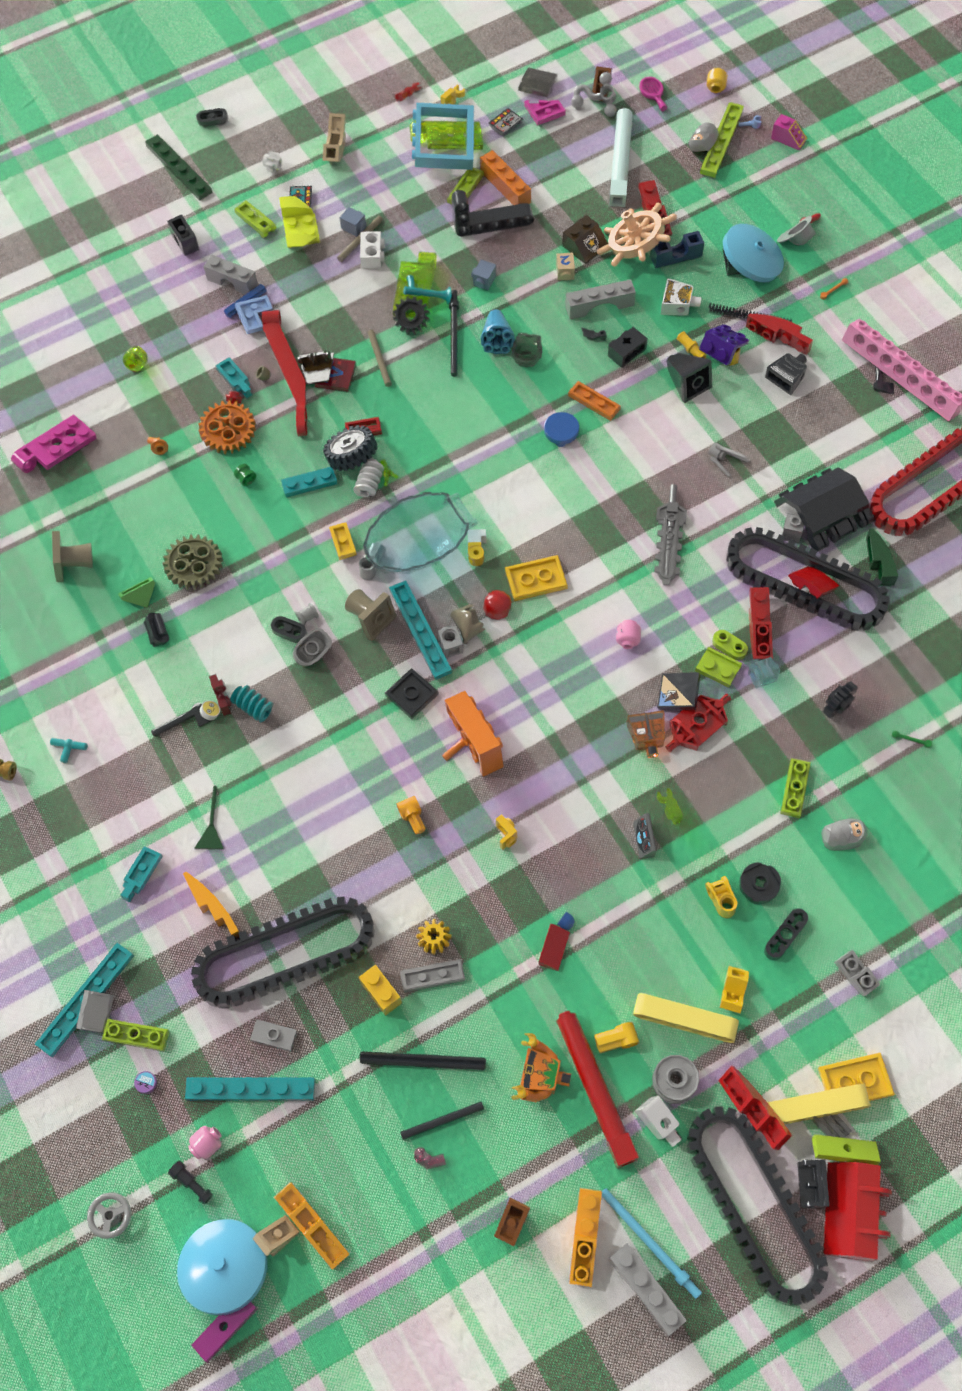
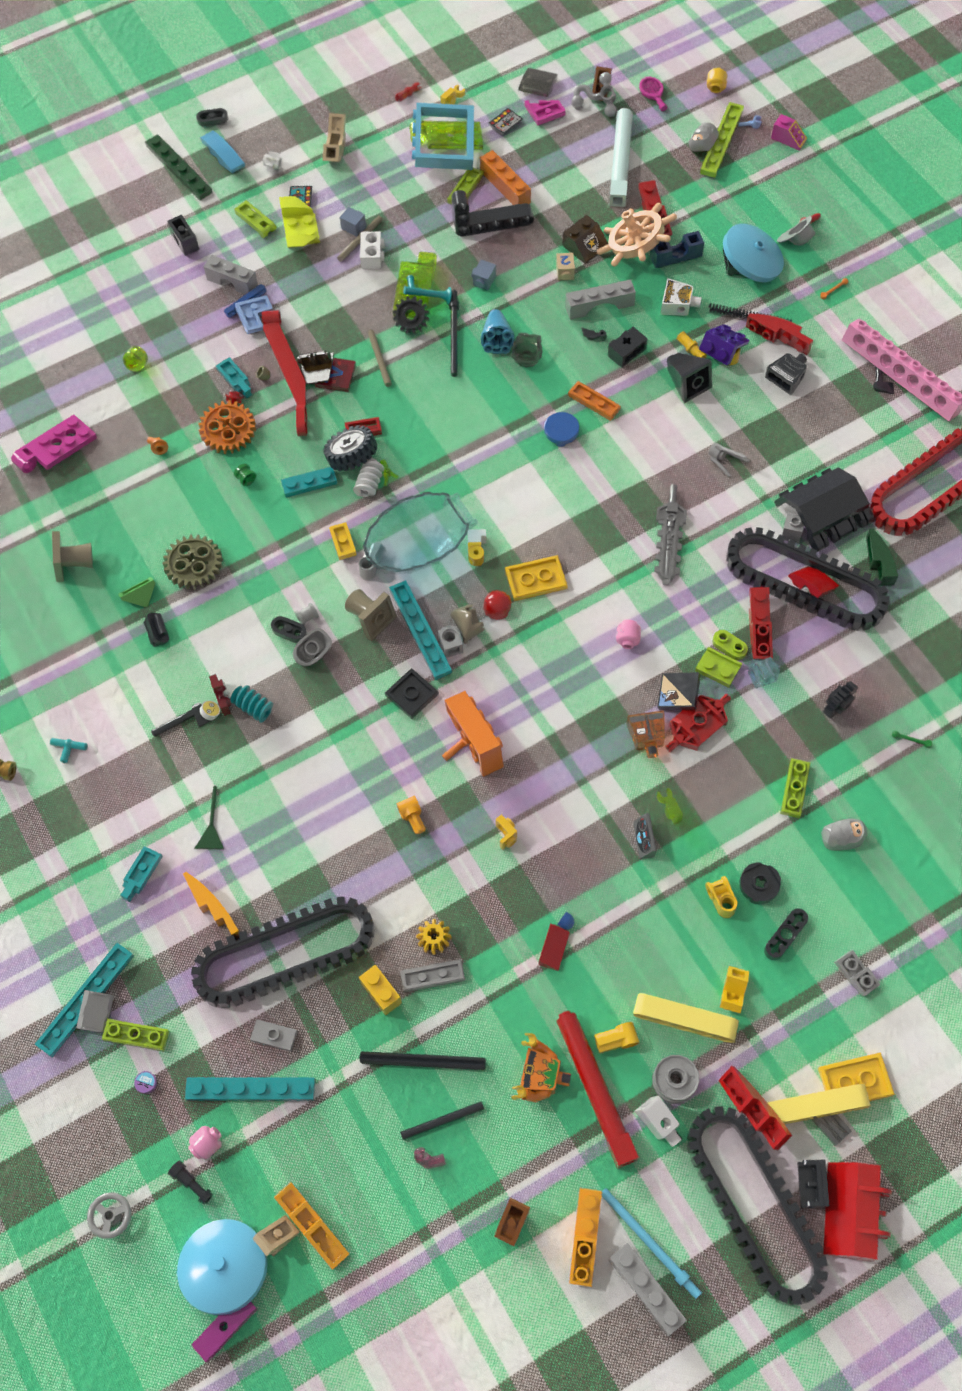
(222, 151): none -> dark azure slope
(845, 1149): lime tile -> none

